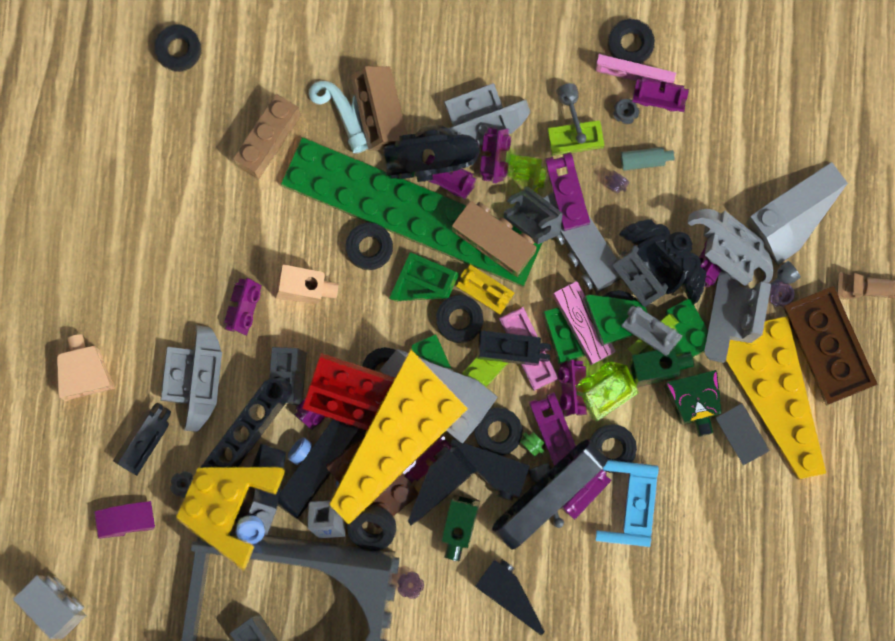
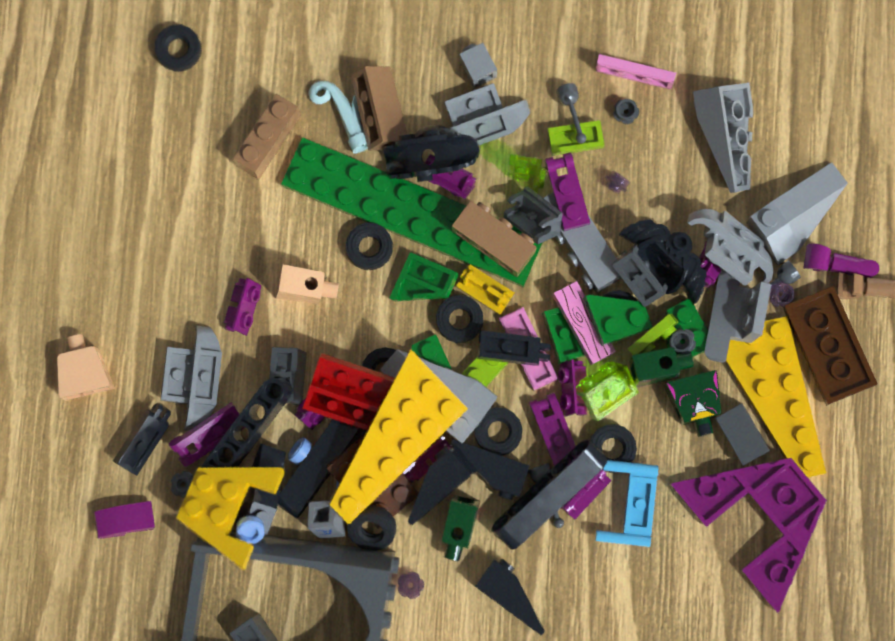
(50, 606): light grey brick -> none
(204, 435): none -> magenta plate
(478, 64): none -> light grey brick
(496, 165): magenta hinge -> none
(532, 443): bright green plate -> none
(636, 27): black tyre -> none
(645, 158): sand green cylinder -> none
(651, 330): light grey hinge -> none
(671, 98): magenta hinge -> none
(687, 335): none -> dark grey plate
(724, 120): none -> light grey wedge
(786, 499): none -> magenta wing
(819, 259): none -> magenta piece

